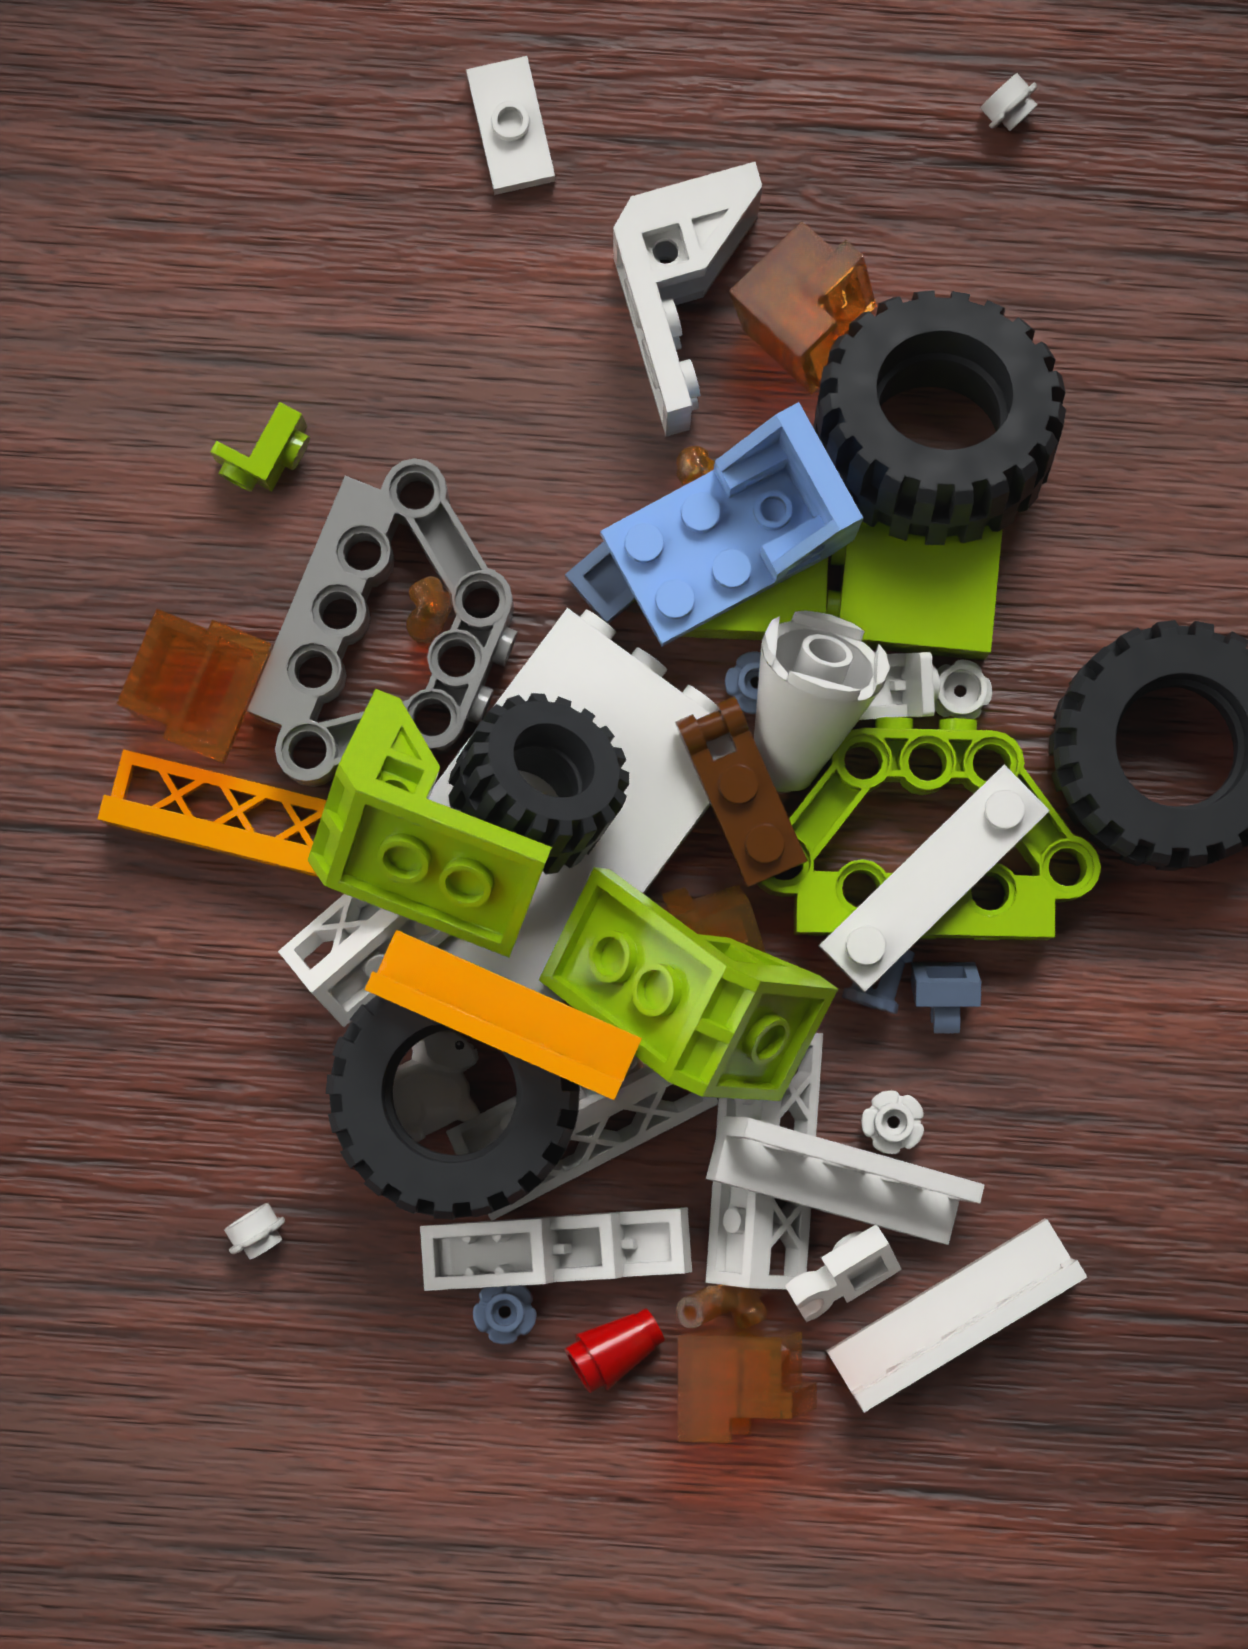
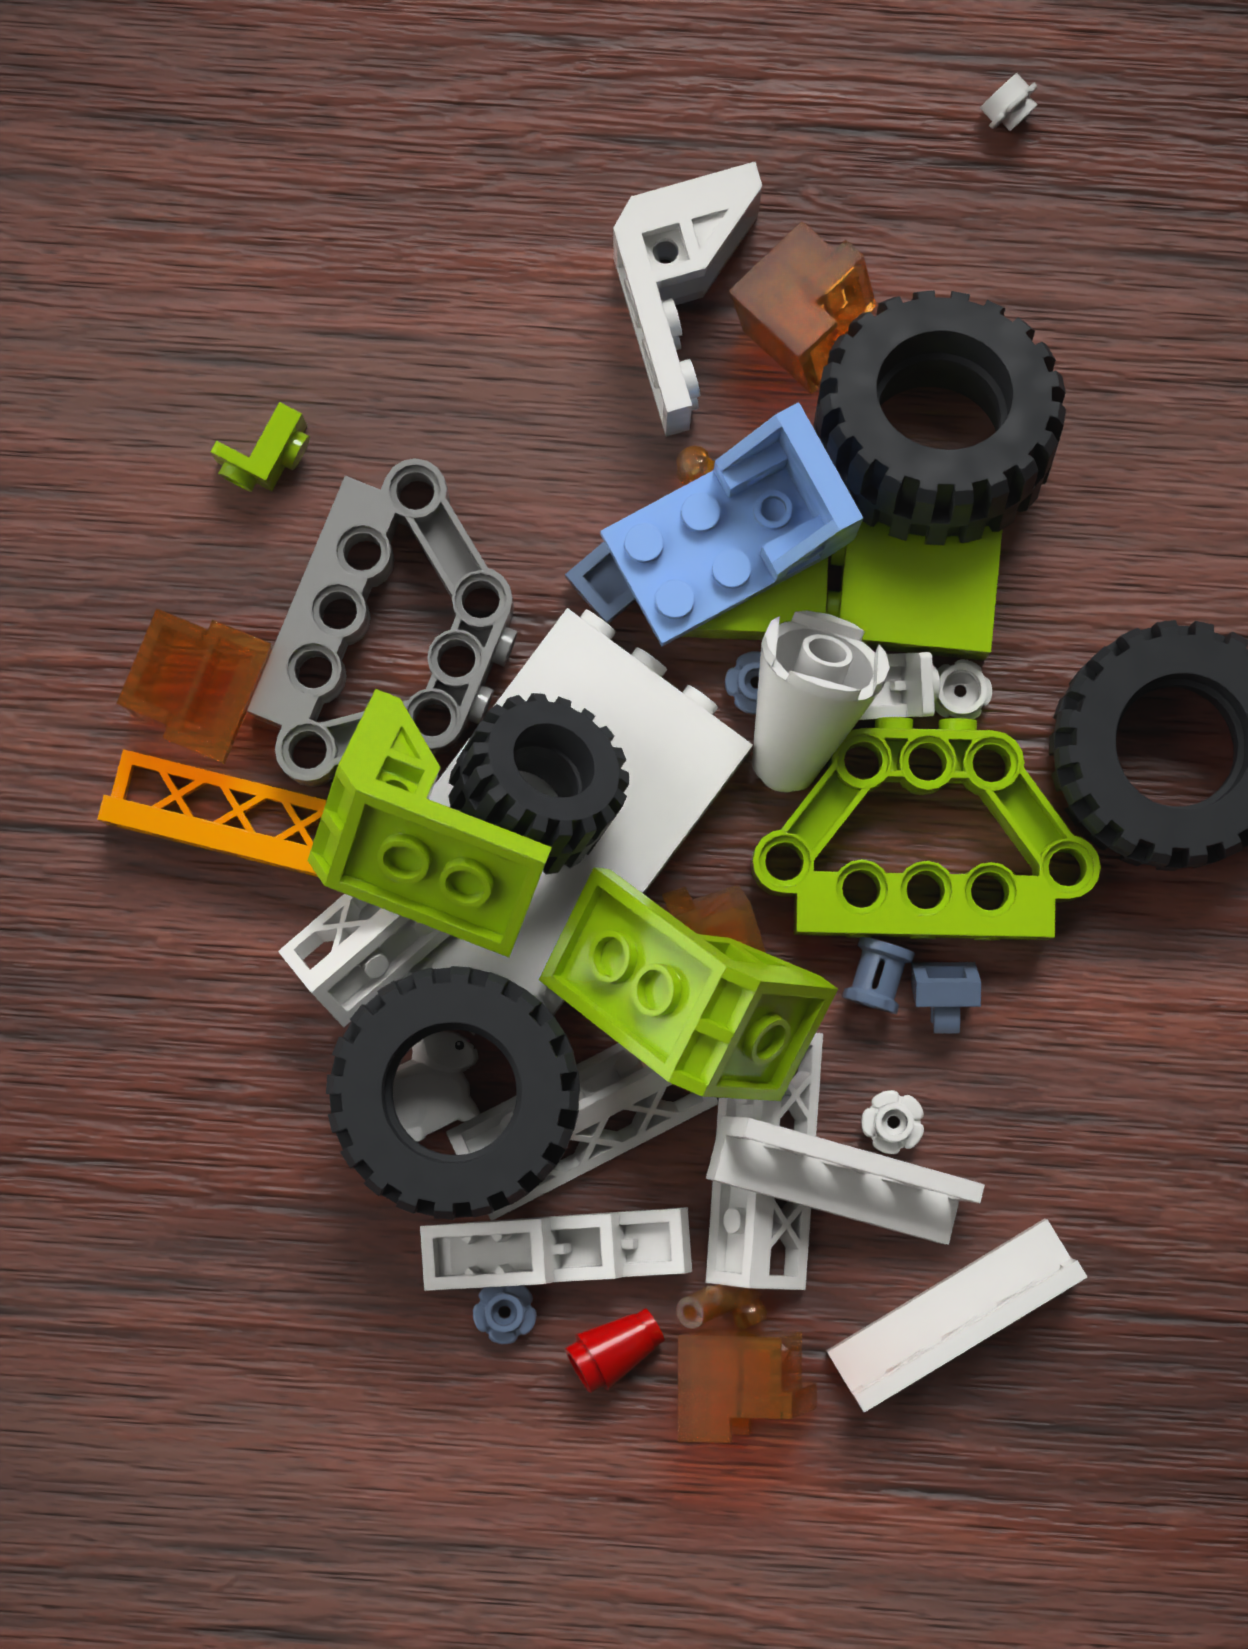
(255, 1231): white plate -> none
(430, 612): clear orange arm -> none
(504, 1014): light orange fence -> none
(510, 125): white plate -> none
(742, 794): reddish brown plate -> none
(850, 1270): white plate -> none
(933, 878): white plate -> none

